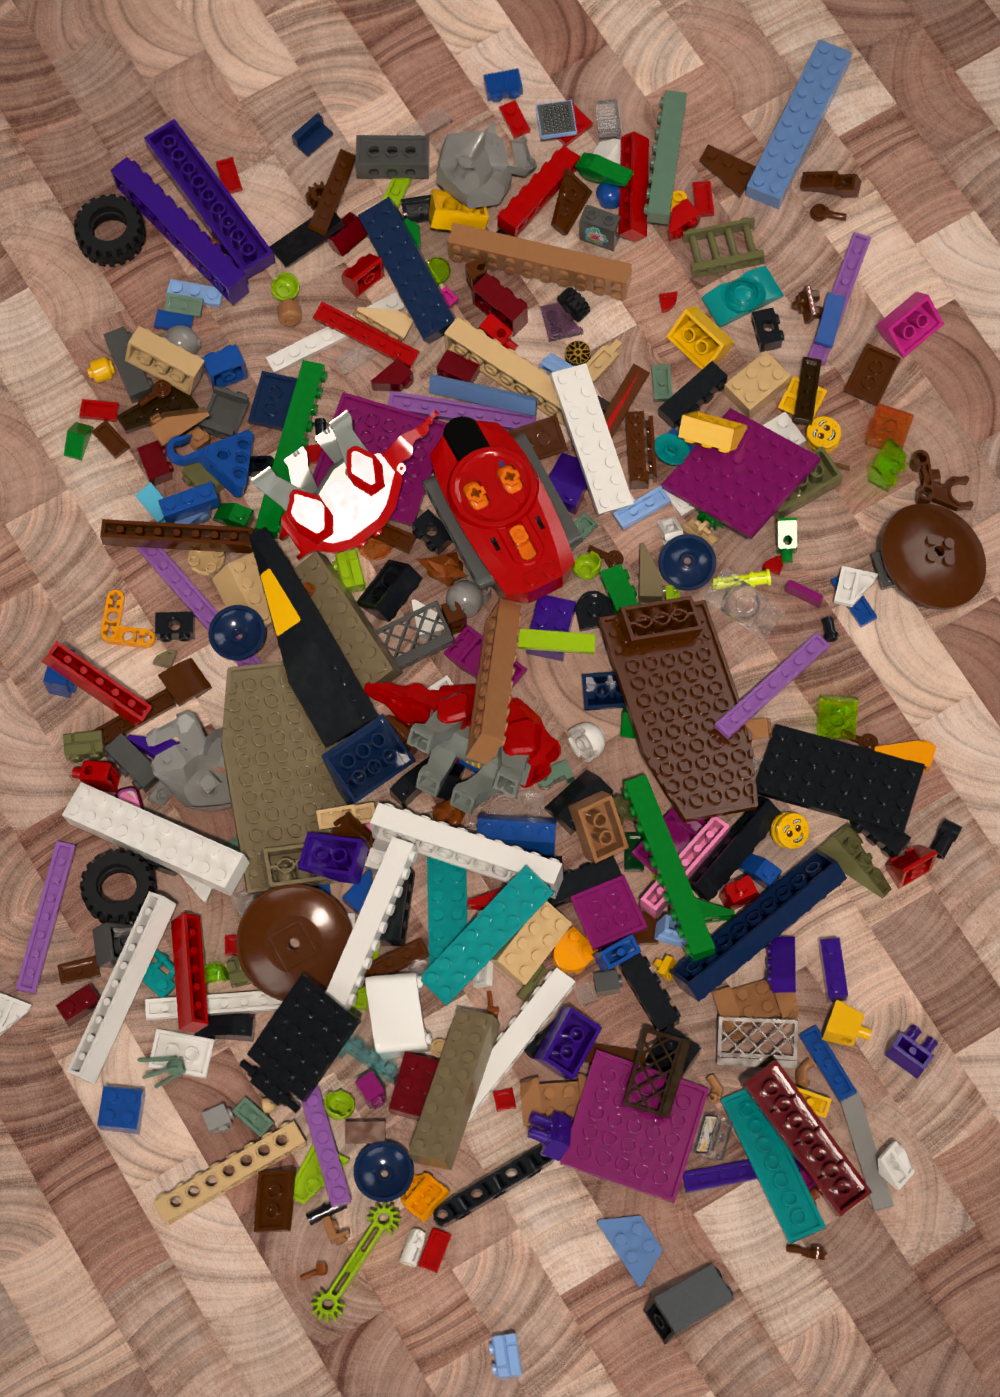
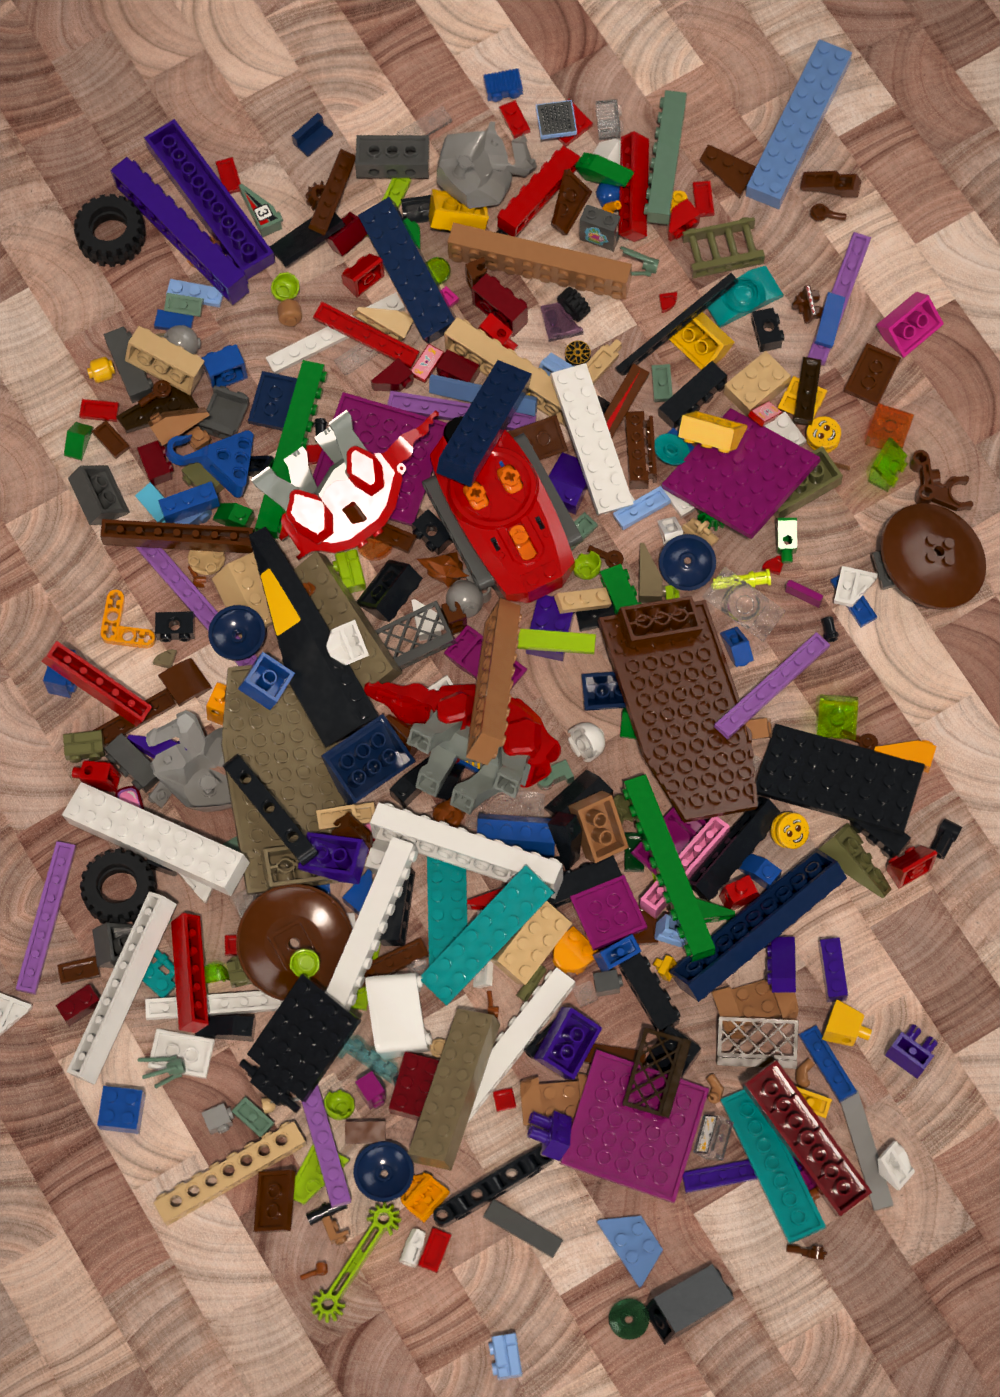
(98, 493): none -> dark grey slope
(198, 581): none -> dark orange hand
(216, 703): none -> light orange torso
(262, 212): none -> sand green slope
(266, 681): none -> blue brick
(278, 819): none -> black beam
(304, 962): none -> lime hair
(346, 643): none -> white slope
(354, 513): none -> reddish brown slope
(427, 363): none -> bright pink tile
(484, 423): none -> dark blue brick
(523, 1228): none -> dark grey tile
(567, 837): none -> black slope
(582, 600): none -> tan plate
(612, 206): none -> light orange arm
(633, 1309): none -> clear green dish
(649, 264): none -> sand green plant
(677, 324): none -> black tile
(737, 646): none -> blue slope
(764, 413): none -> tile

